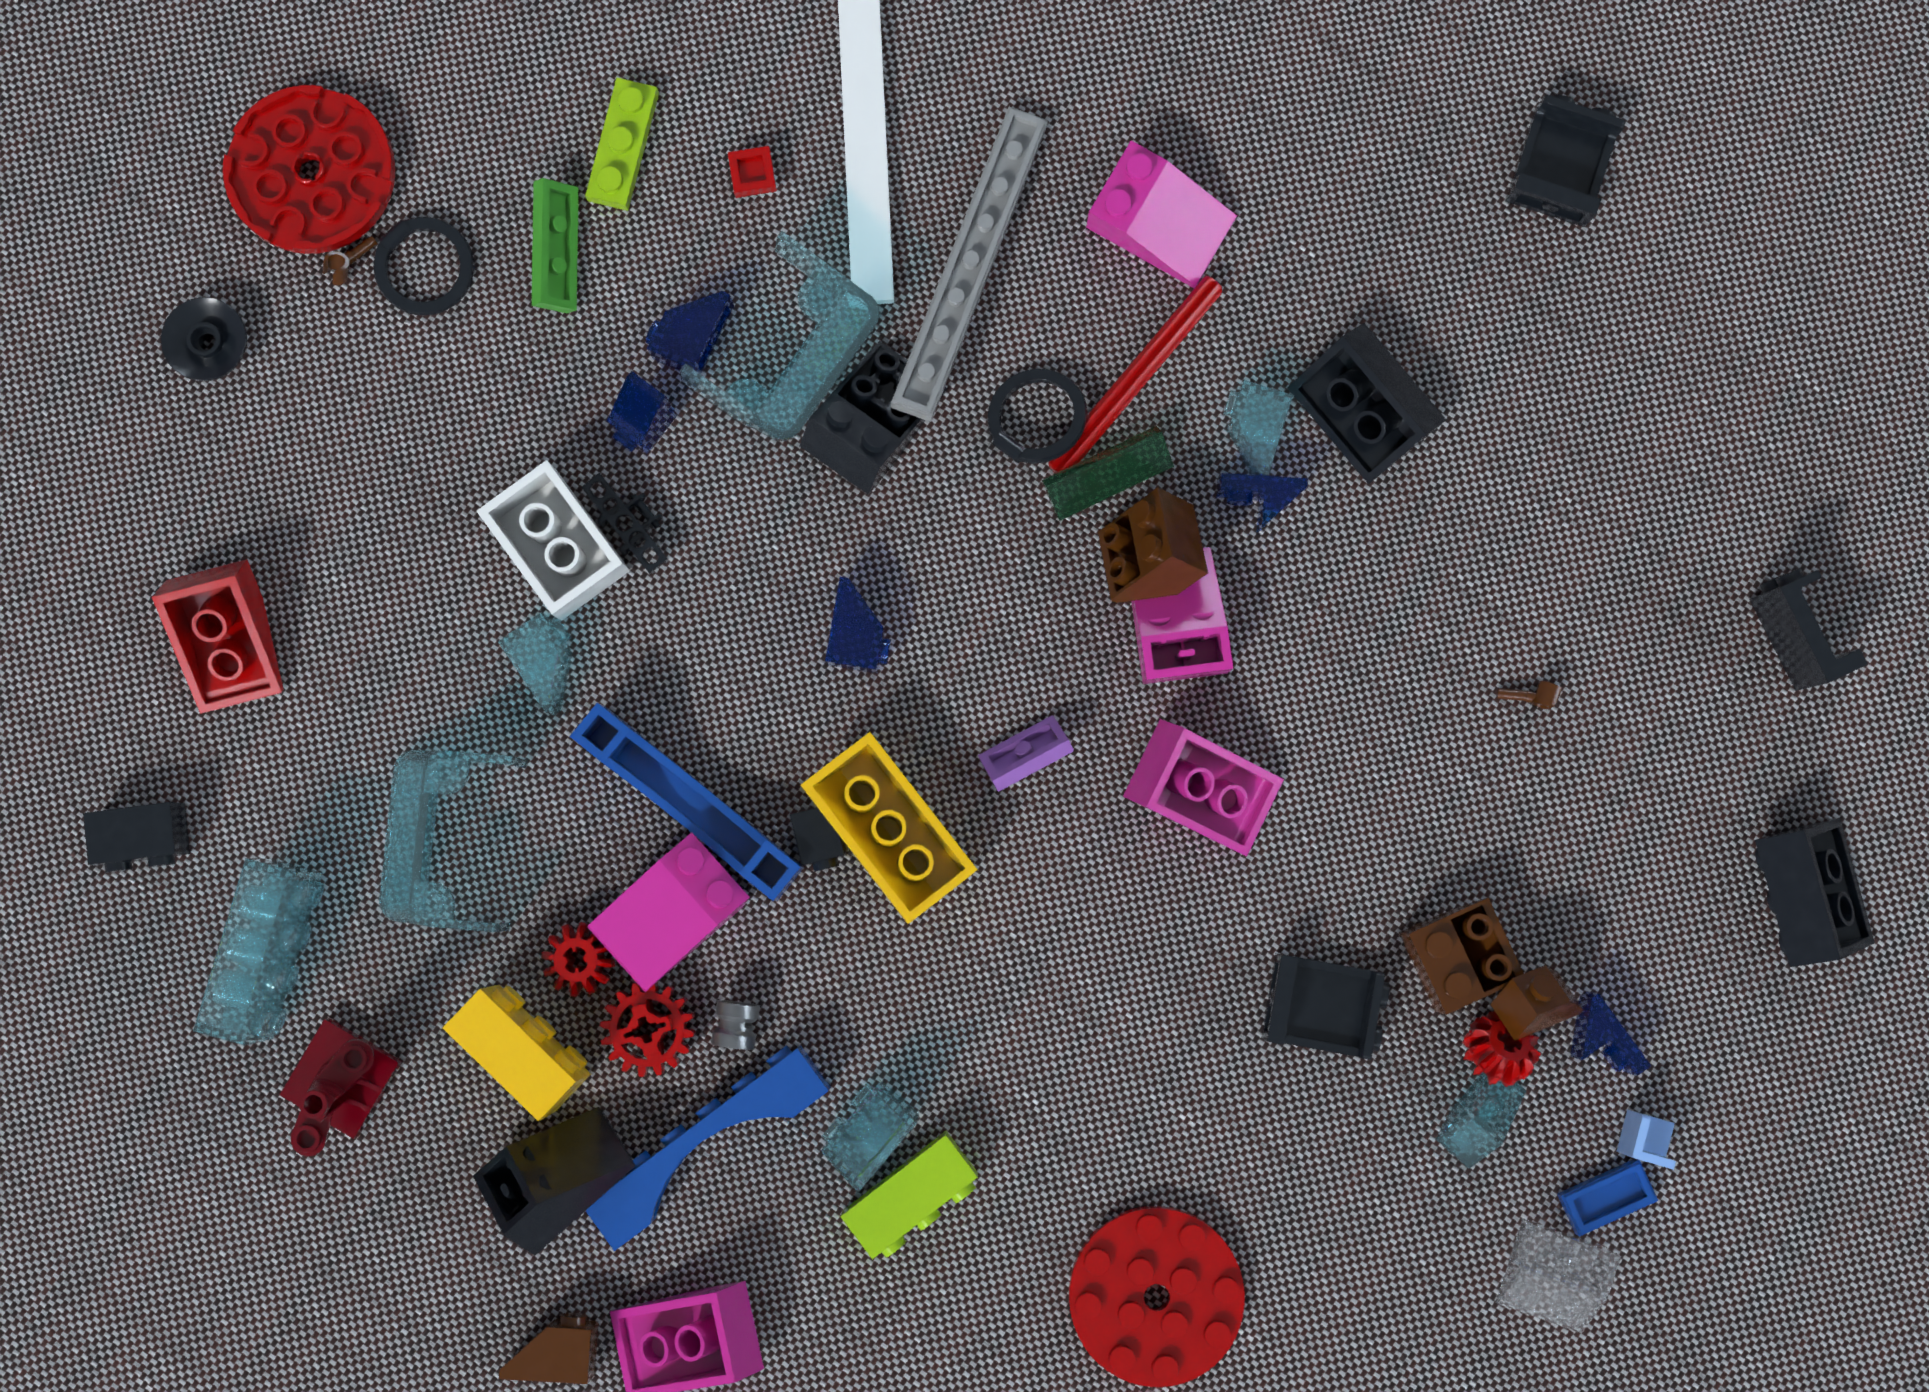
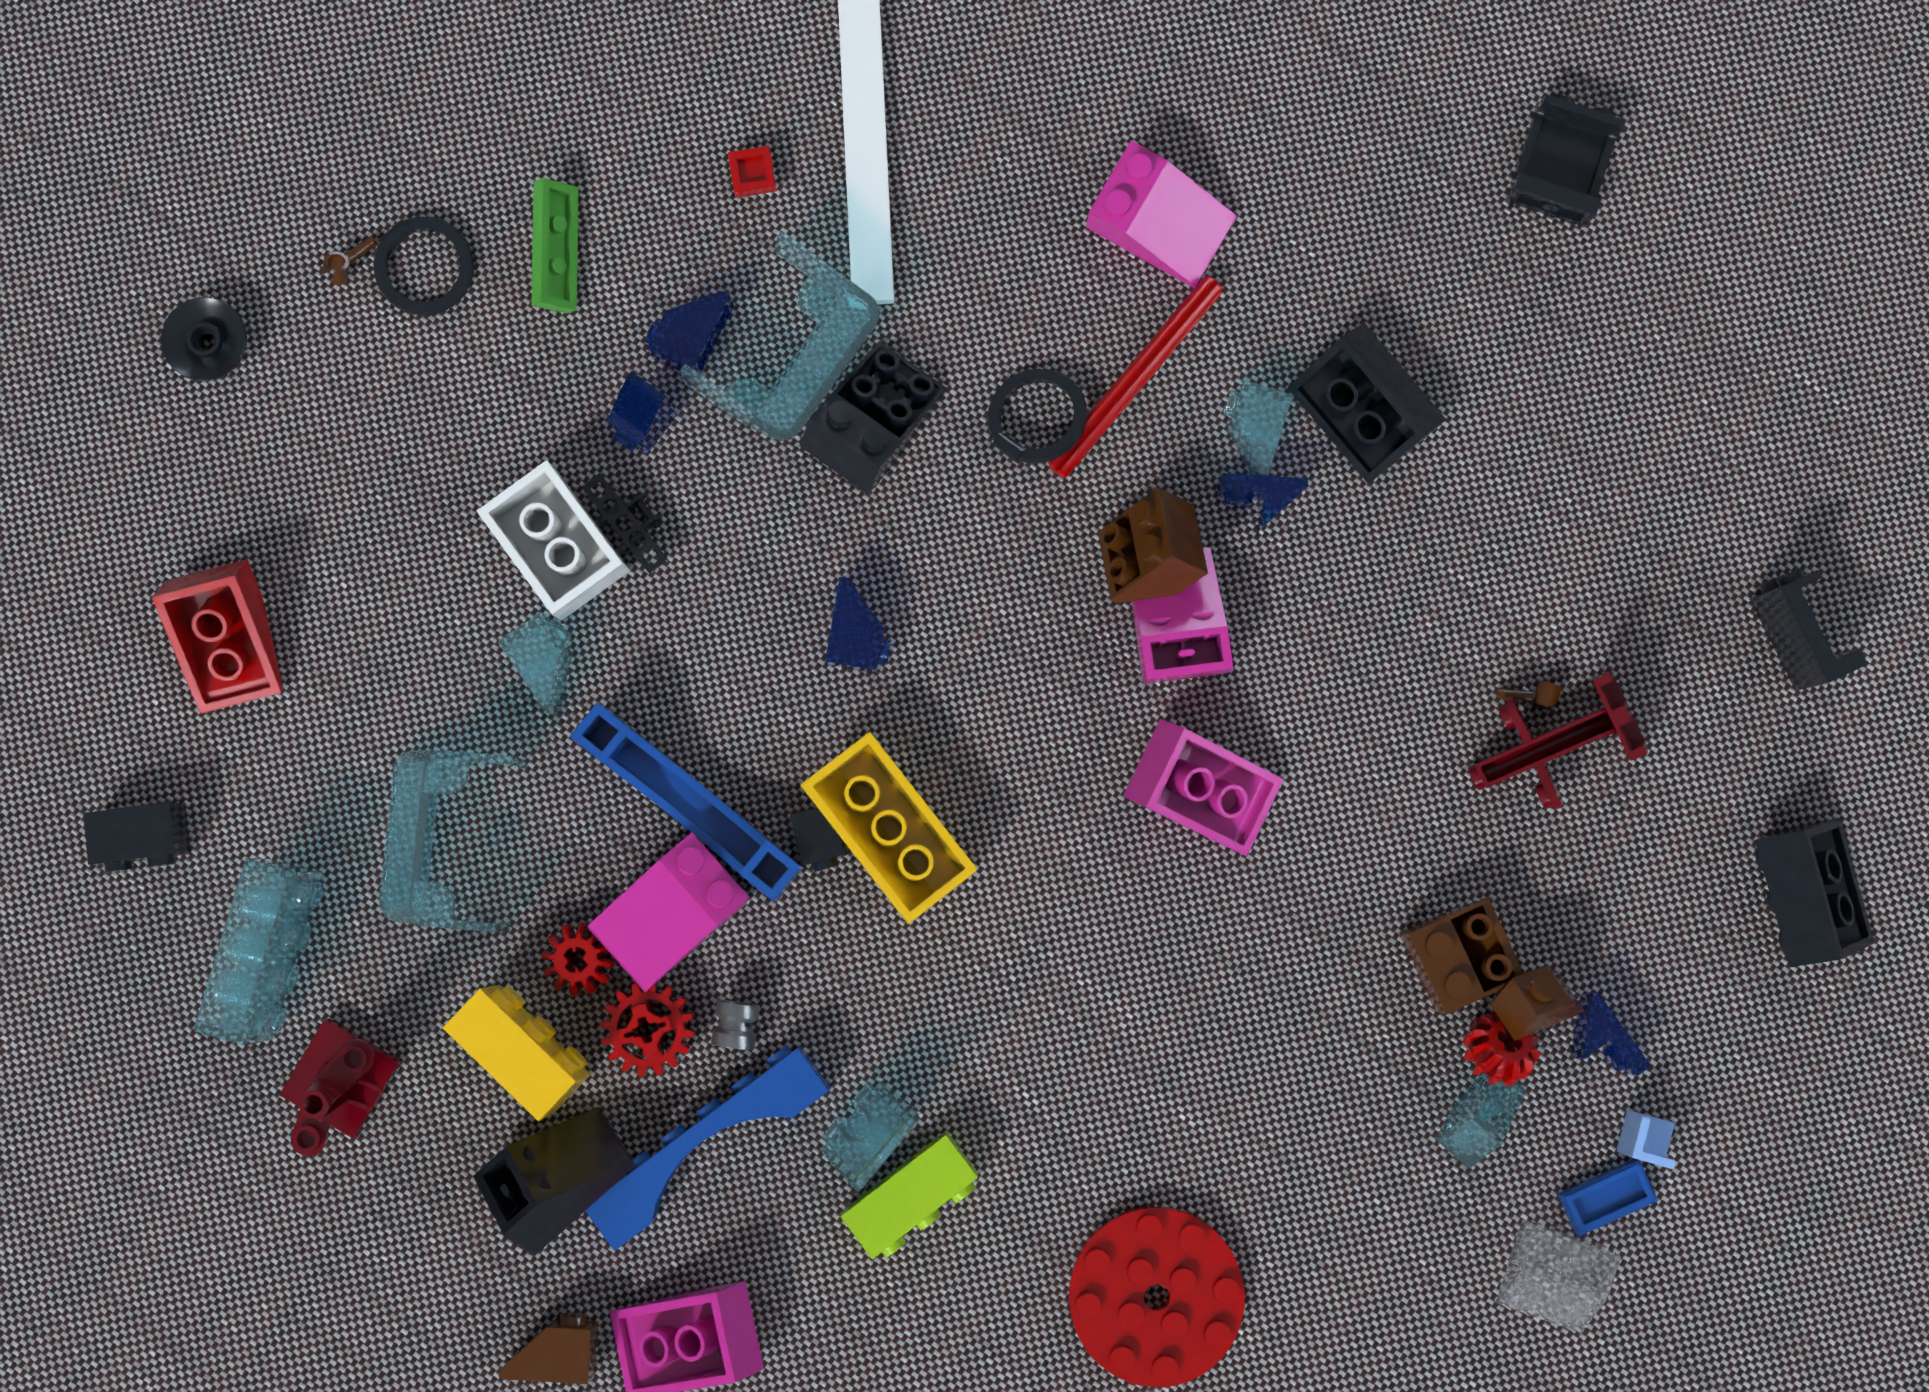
(282, 135): red plate -> none
(622, 144): lime plate -> none
(969, 264): light grey tile -> none
(1025, 753): medium lavender plate -> none
(1108, 473): clear green tile -> none
(1325, 1006): black panel -> none
(1534, 752): none -> dark red piece

